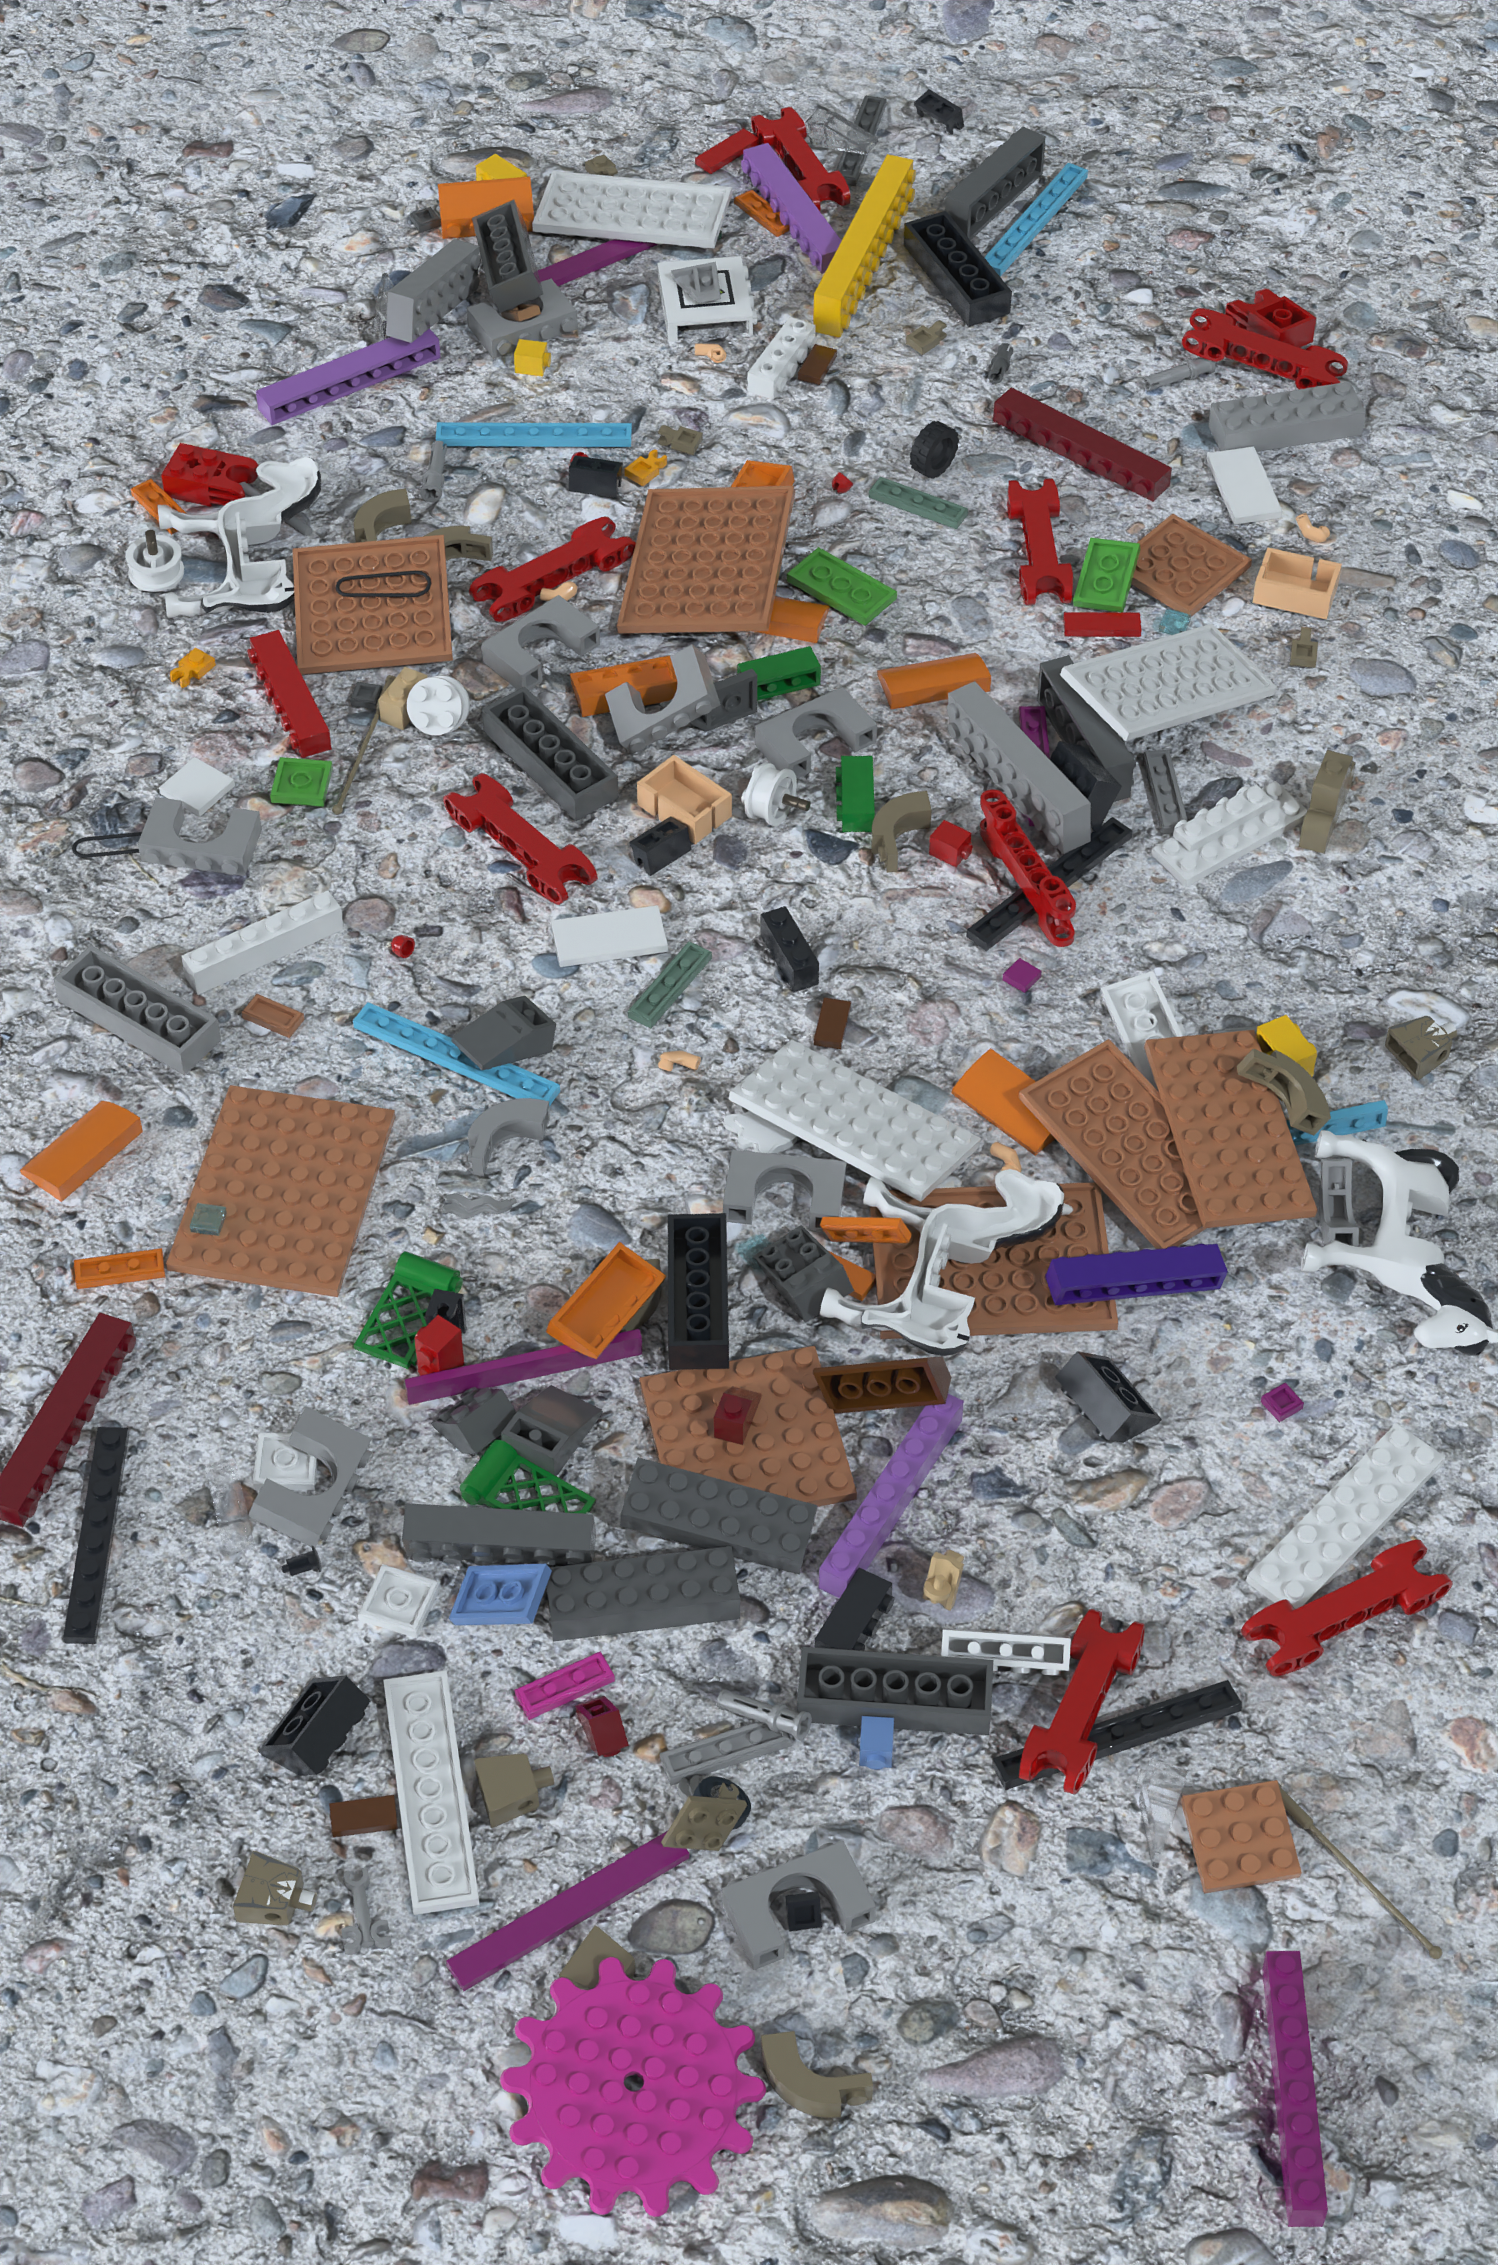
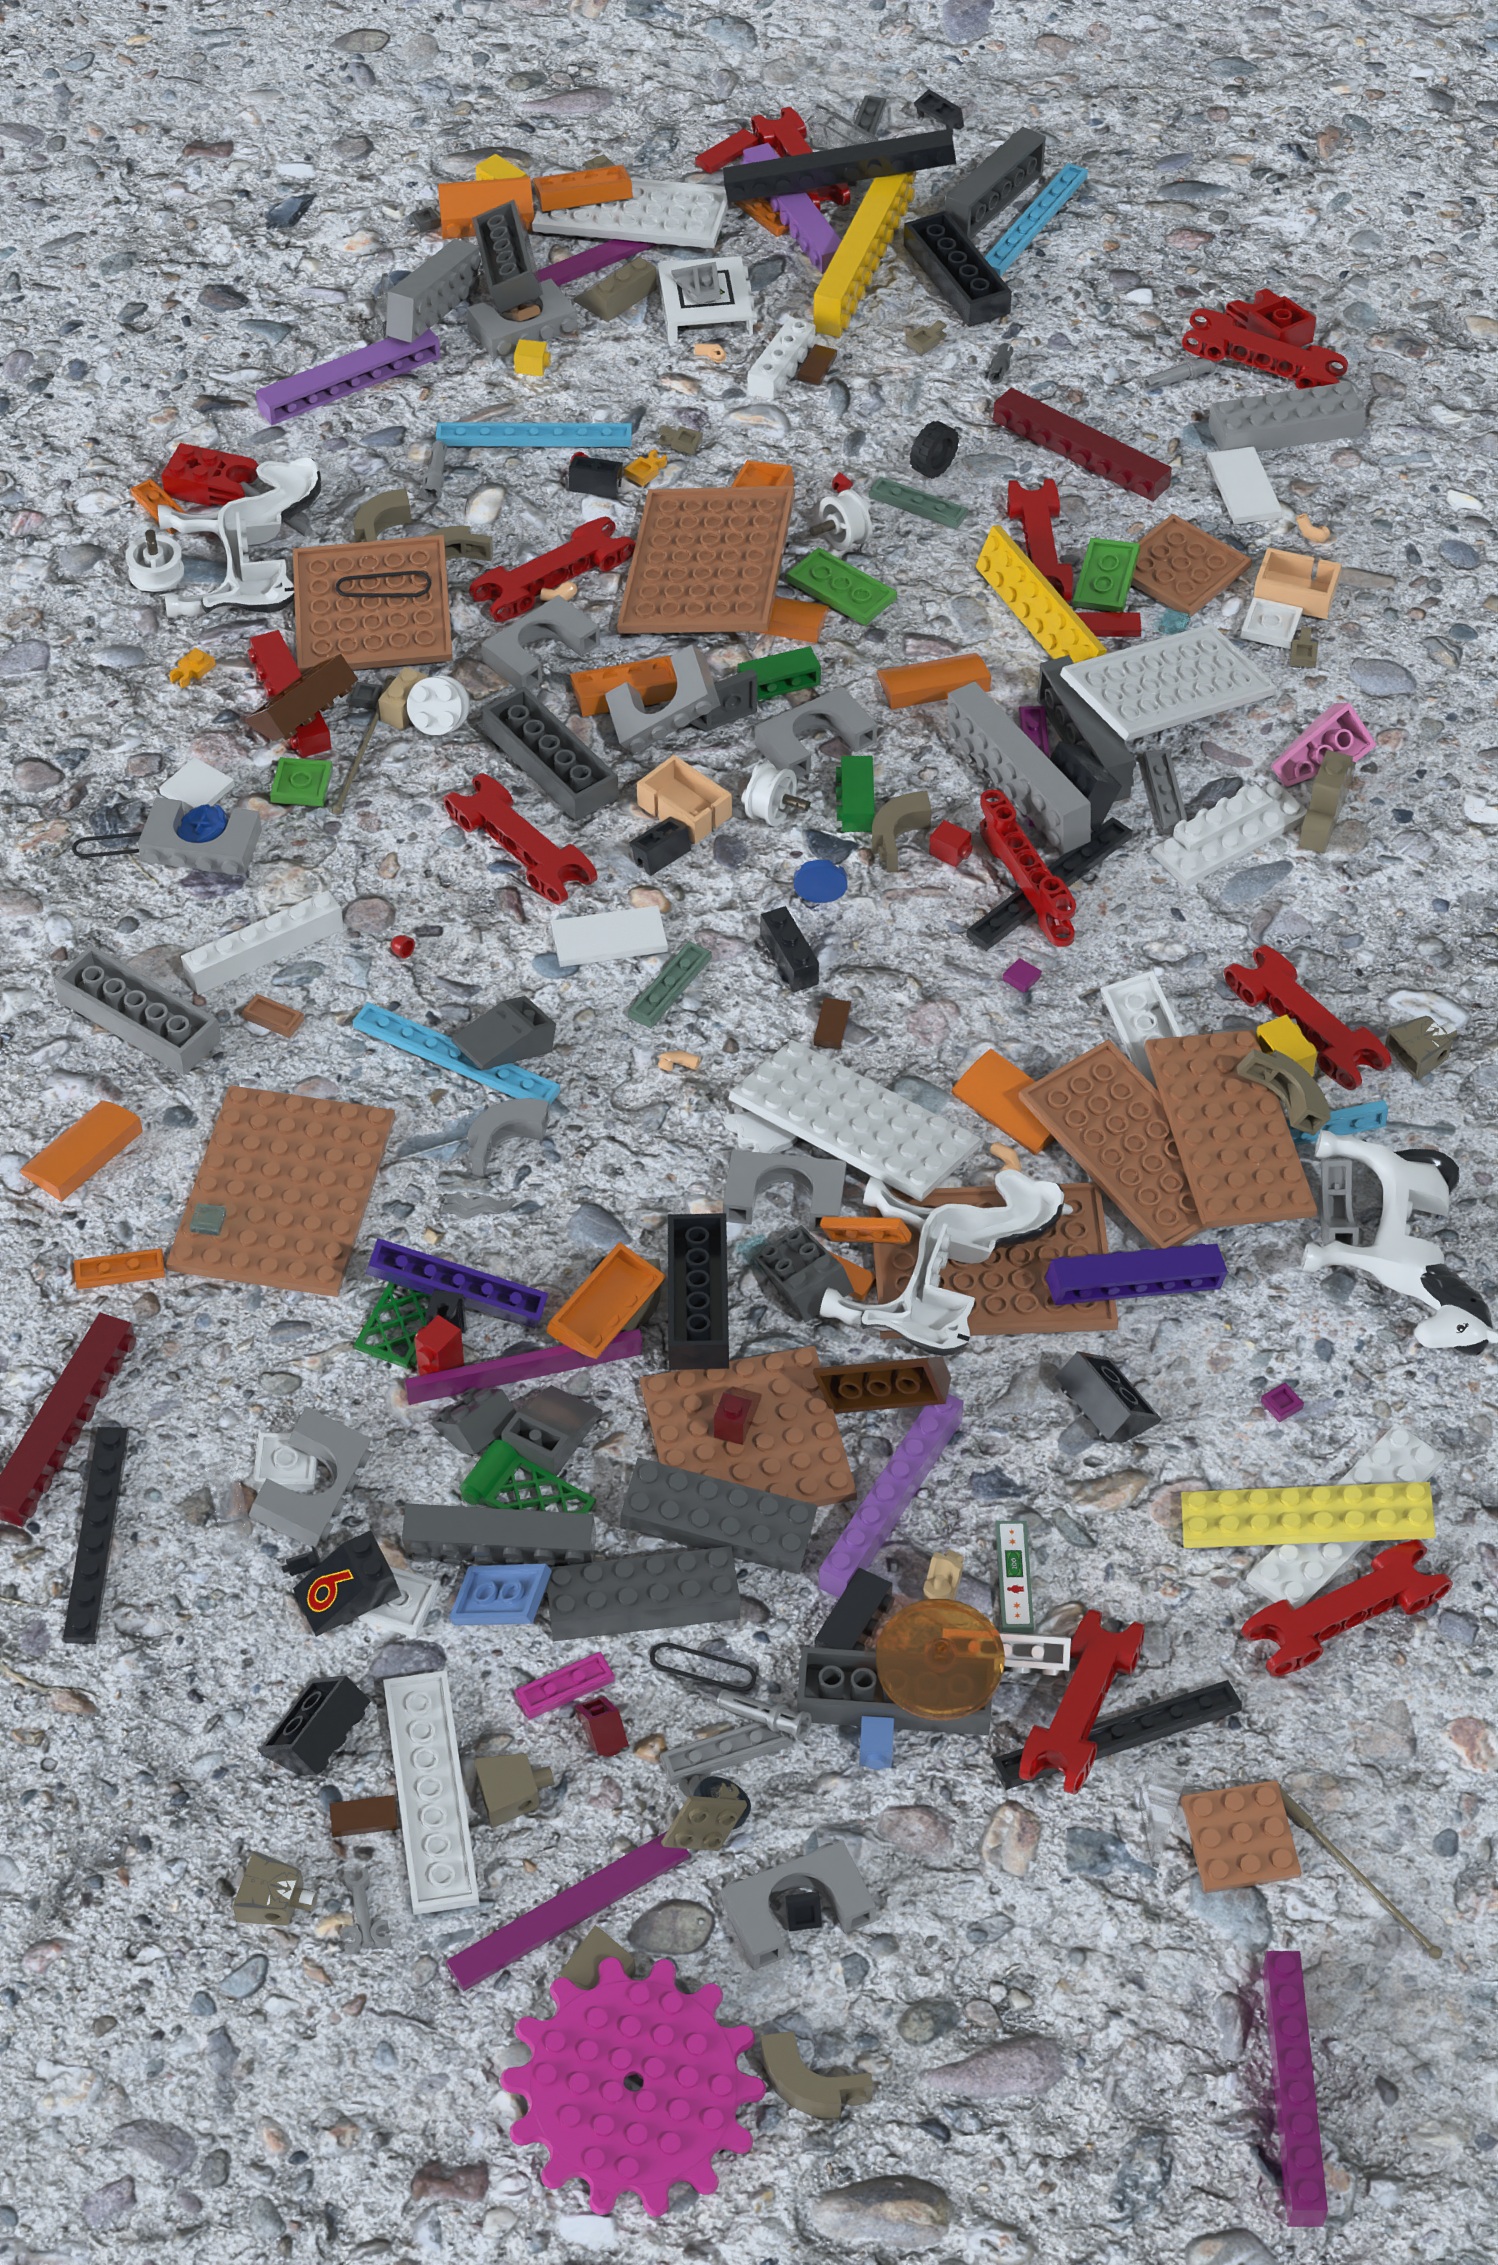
(203, 824): none -> blue tile
(303, 698): none -> reddish brown slope
(347, 1584): none -> black slope
(480, 1290): none -> dark purple brick
(583, 188): none -> orange slope
(619, 289): none -> dark tan slope
(700, 1678): none -> black piece
(820, 881): none -> blue tile
(839, 165): none -> black brick
(843, 520): none -> white wheel
(940, 1659): none -> clear orange dish
(1014, 1577): none -> tile
(1035, 600): none -> yellow plate
(1271, 623): none -> white plate
(1307, 1515): none -> light yellow plate
(1334, 730): none -> bright pink wedge
(1337, 1045): none -> red piece

